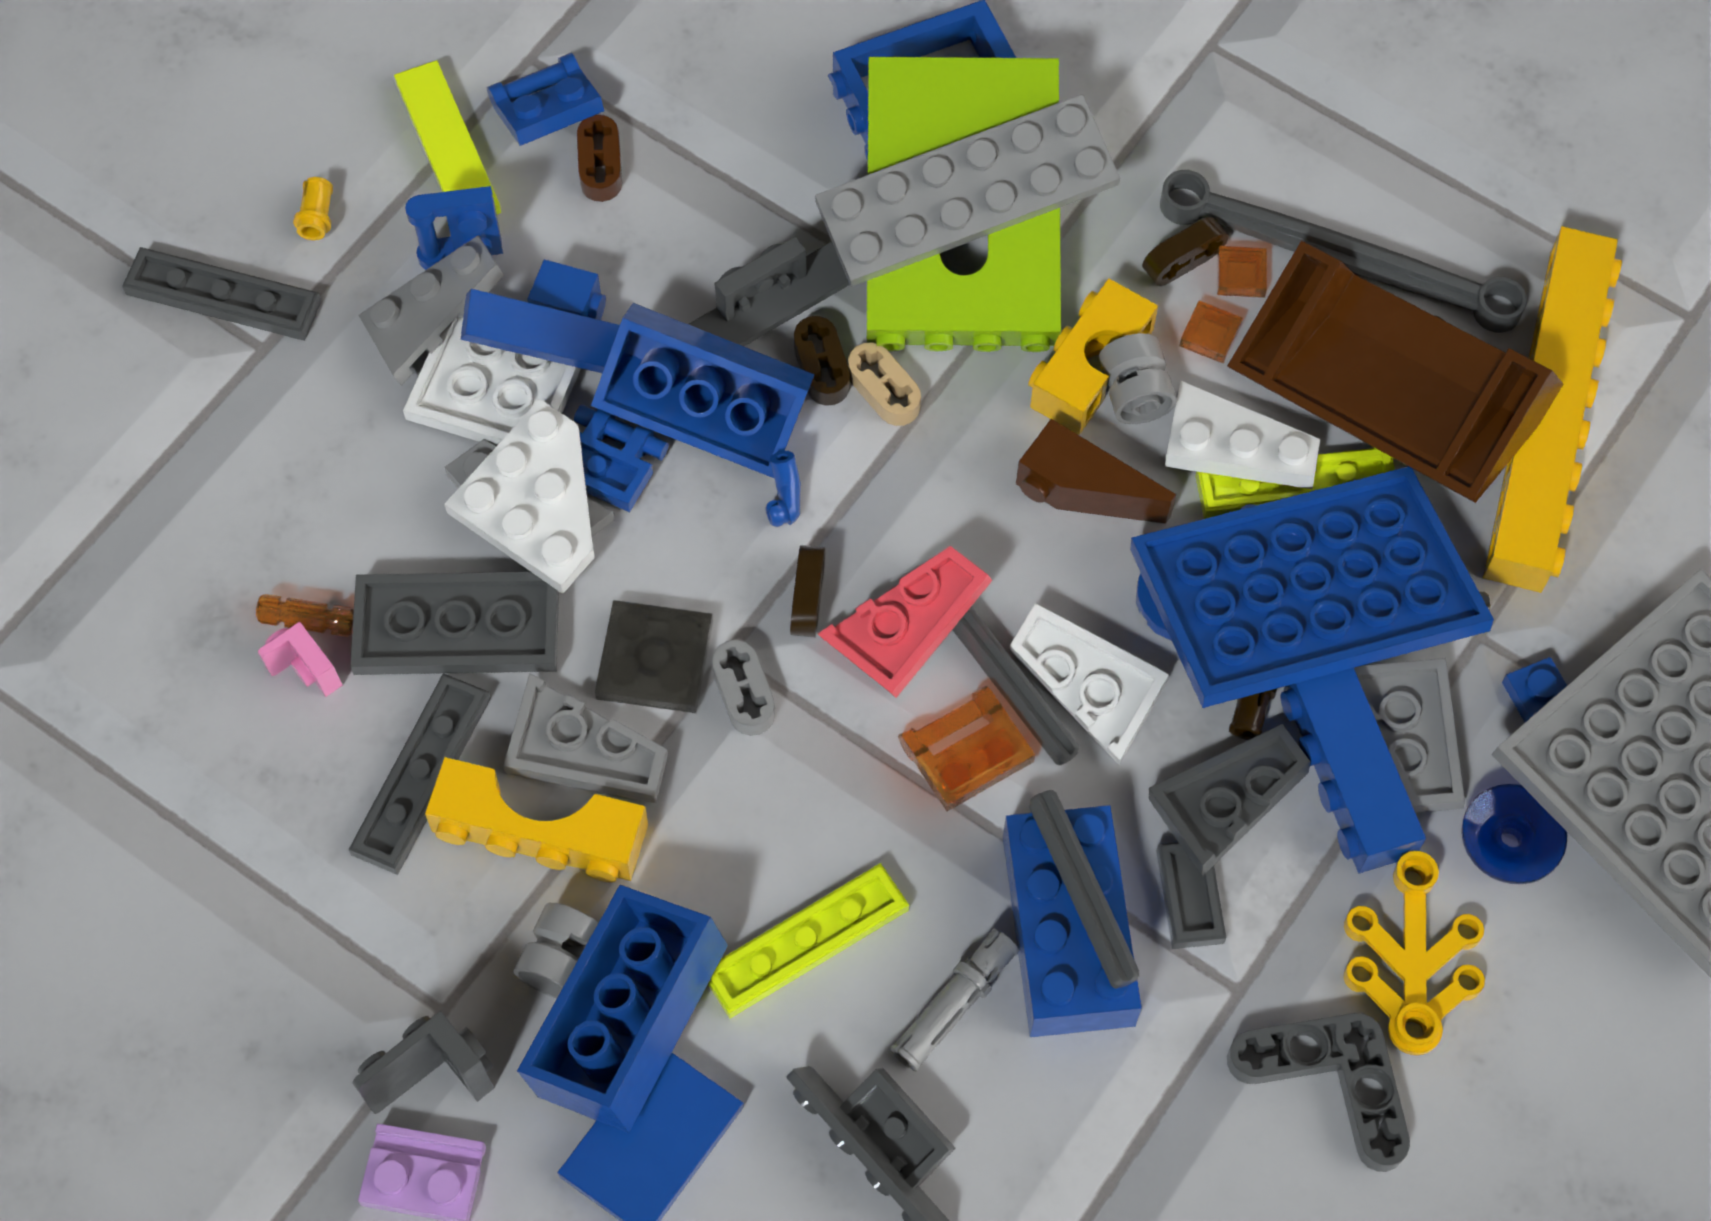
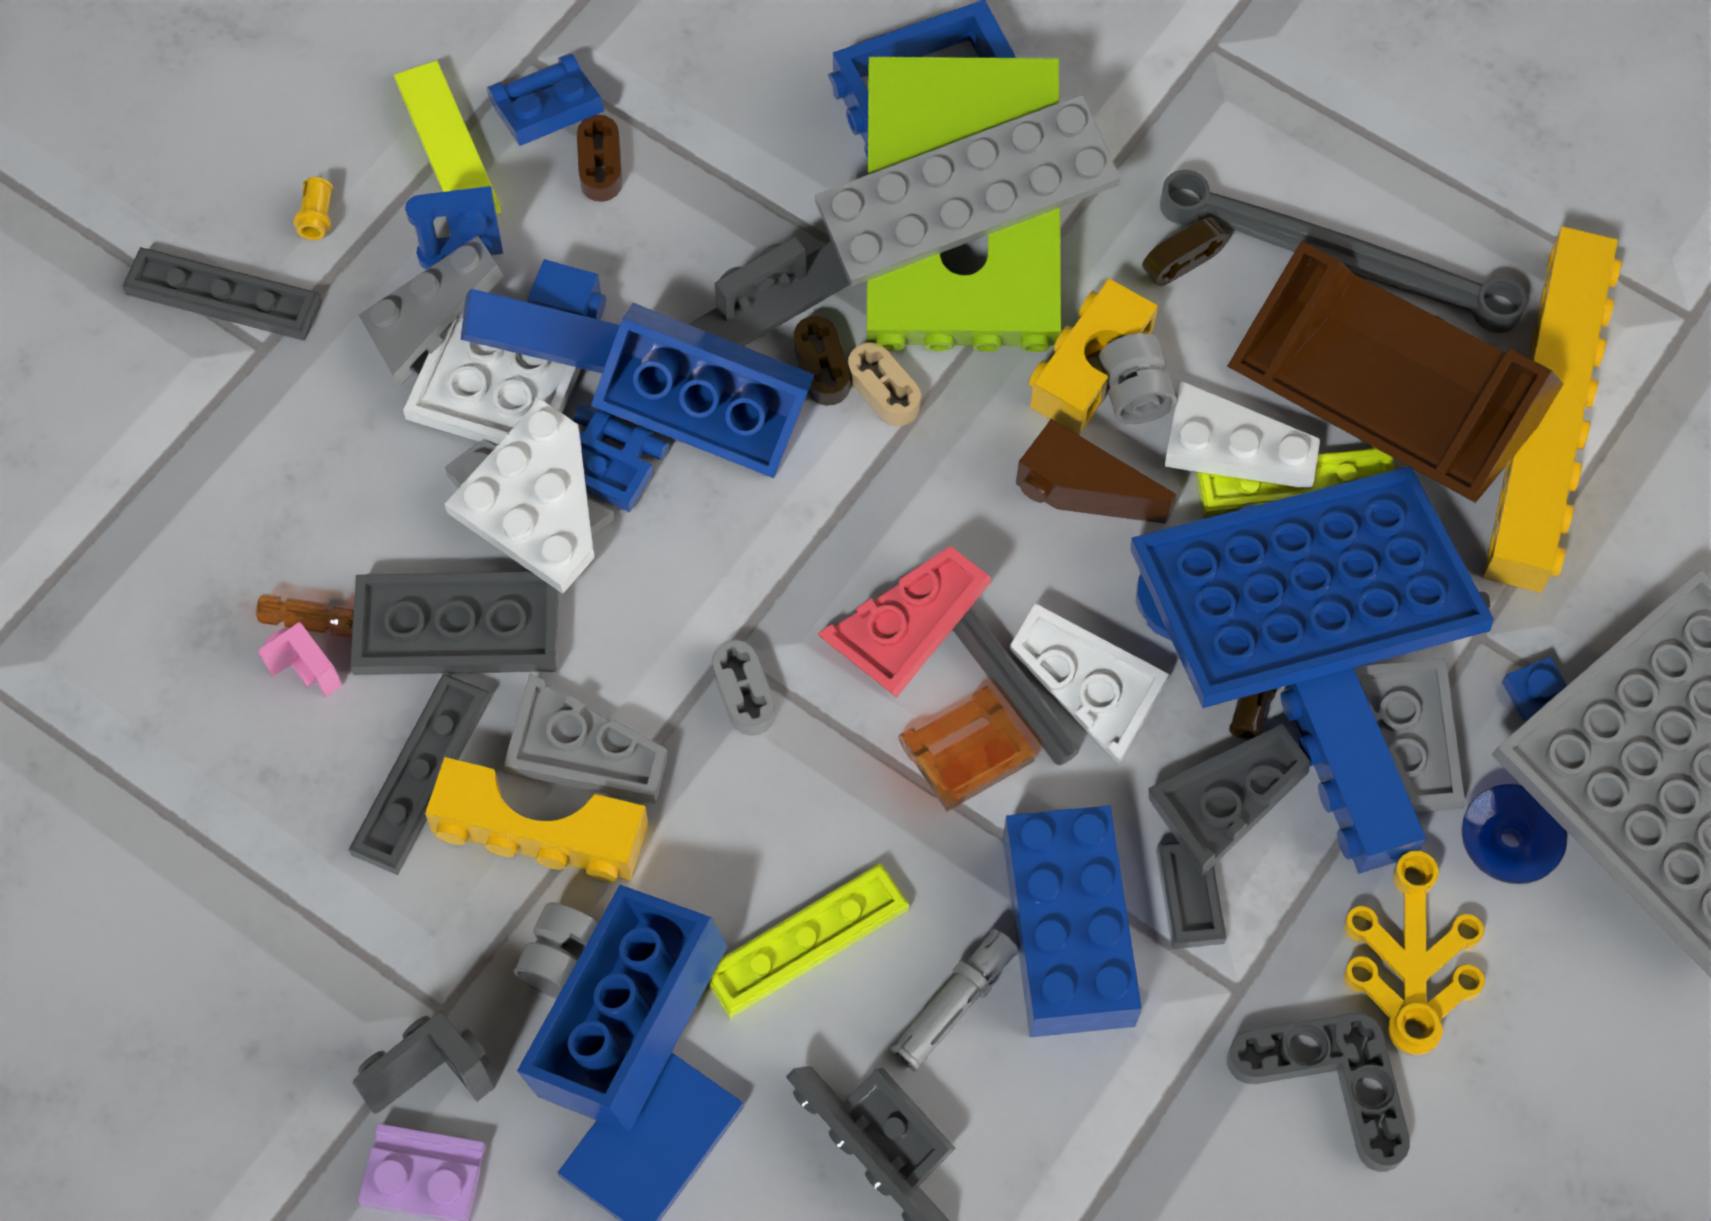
(654, 656): clear smoke plate -> none
(788, 489): blue arm -> none
(807, 591): dark brown beam -> none
(1084, 889): dark grey axle -> none
(1211, 332): clear orange tile -> none
(1241, 271): clear orange tile -> none

